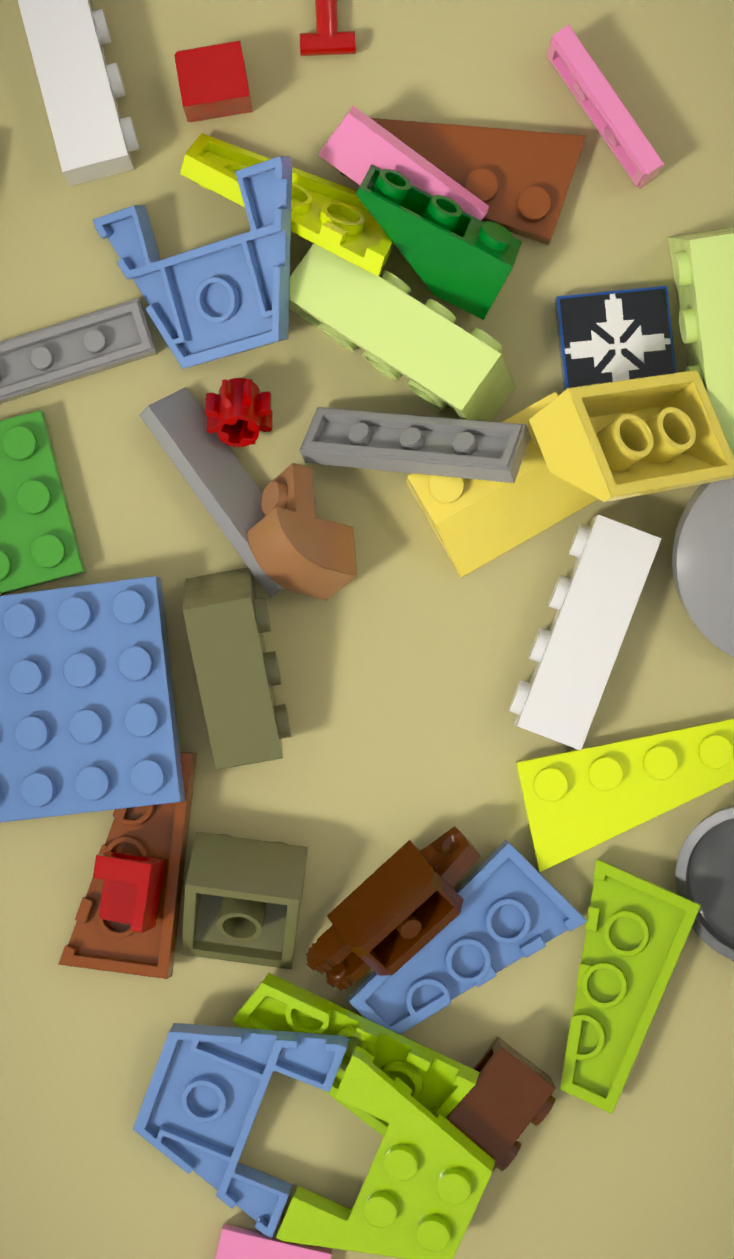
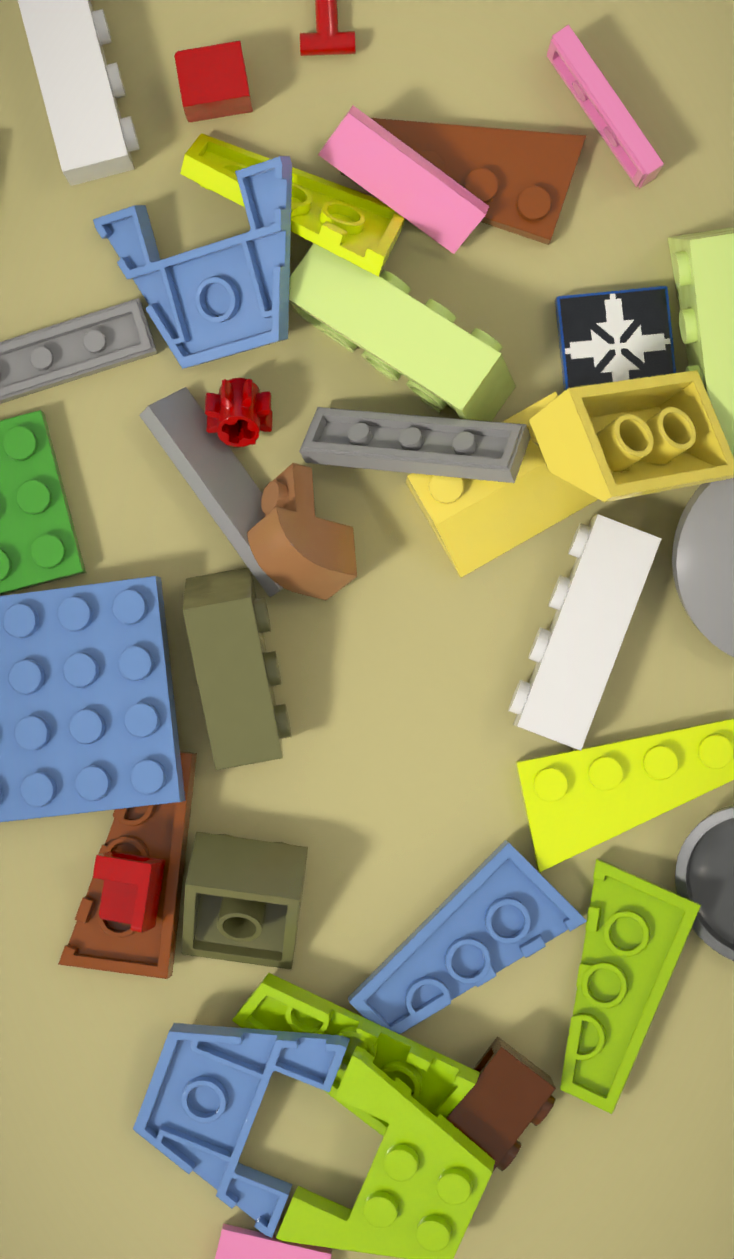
(394, 911): reddish brown hinge -> none
(447, 248): green slope -> none

